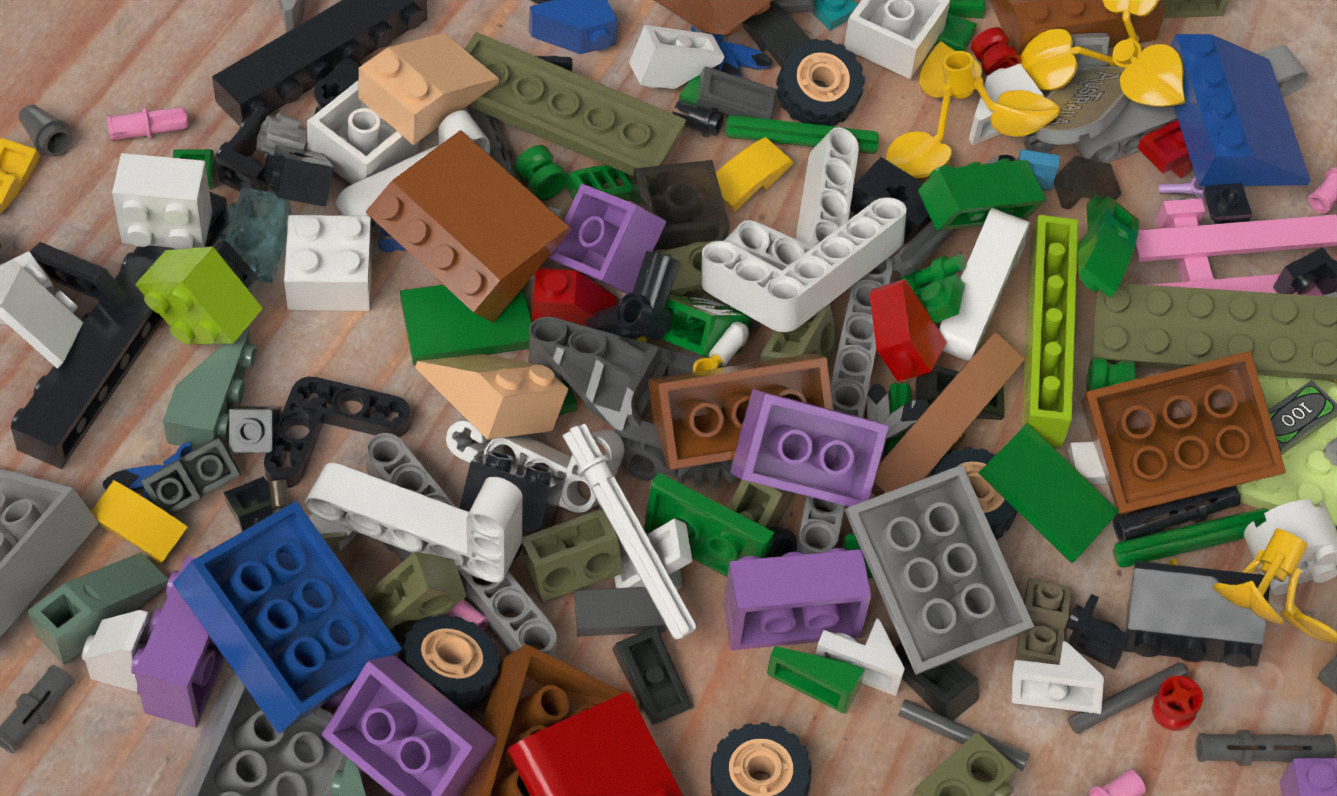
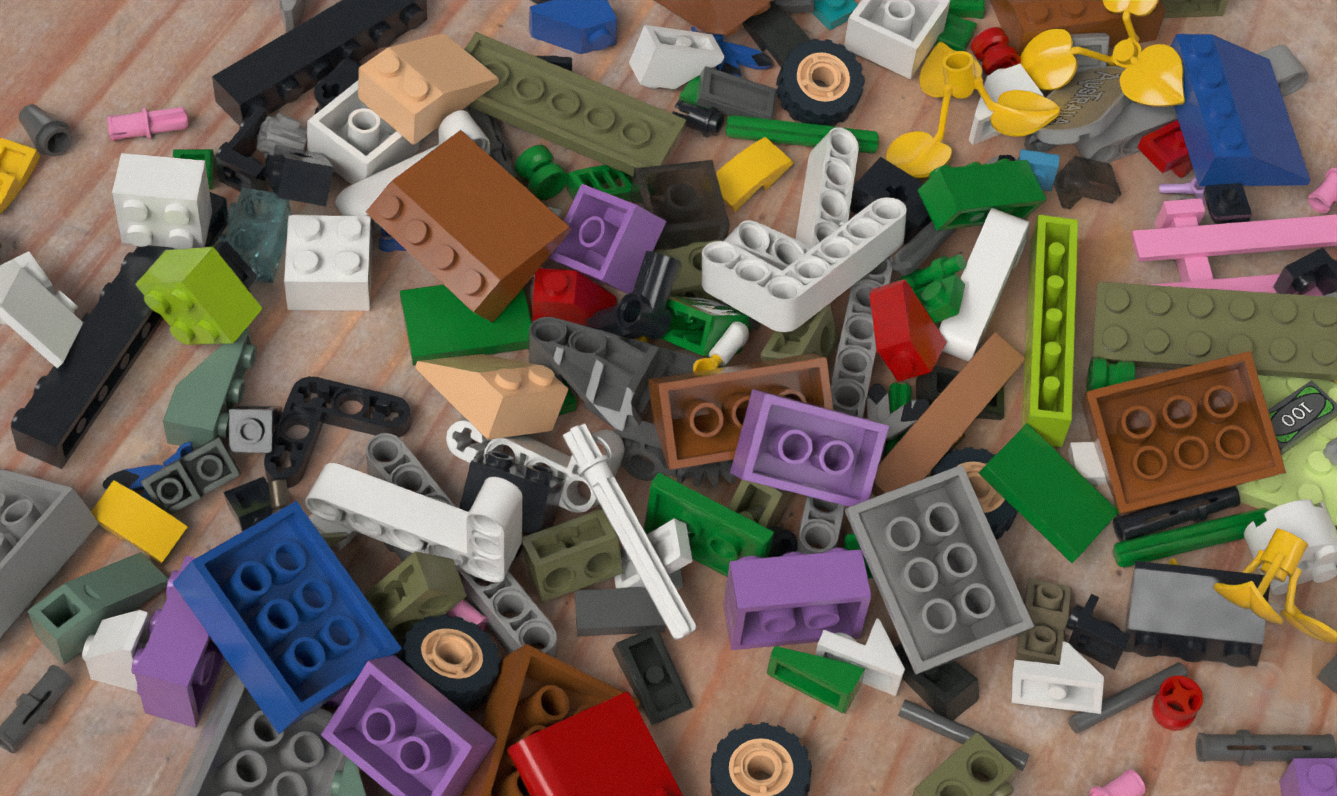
(78, 274): black tile -> none
(1107, 245): green slope -> none

